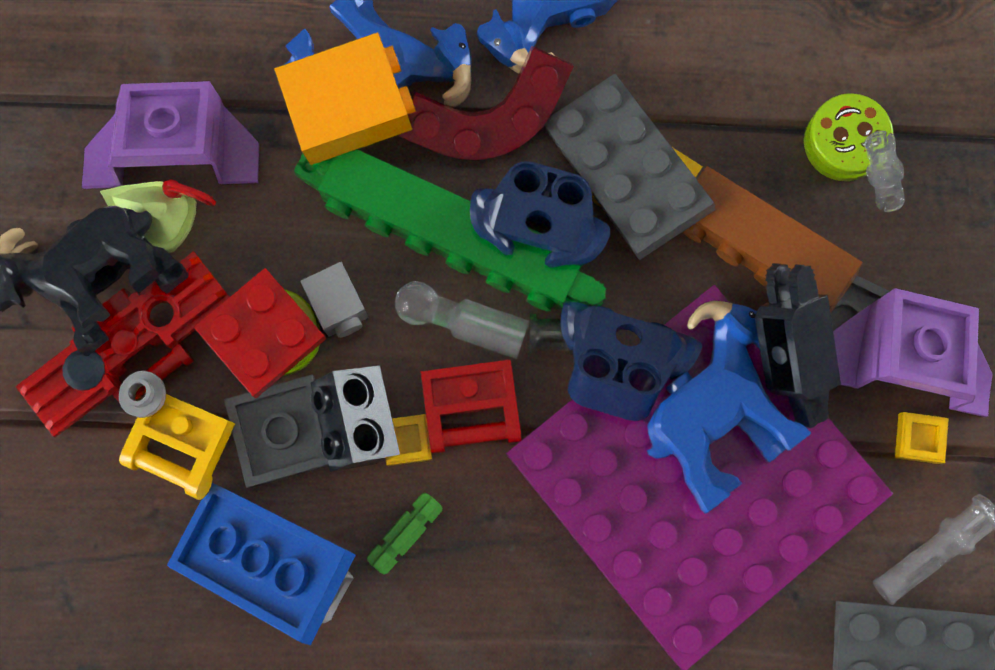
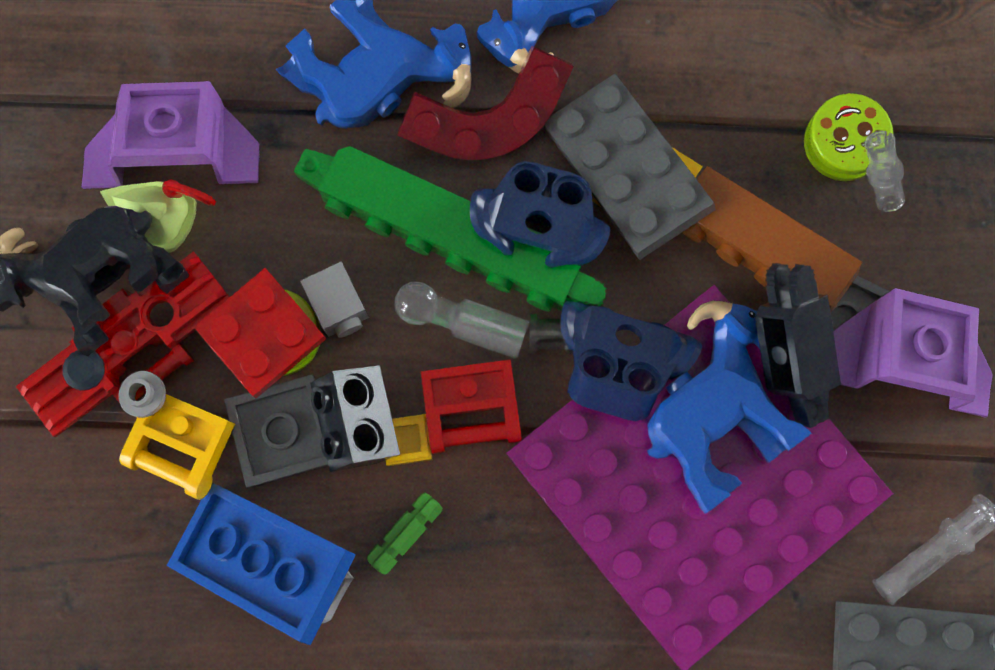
(345, 98): light orange brick -> none
(921, 438): yellow tile -> none

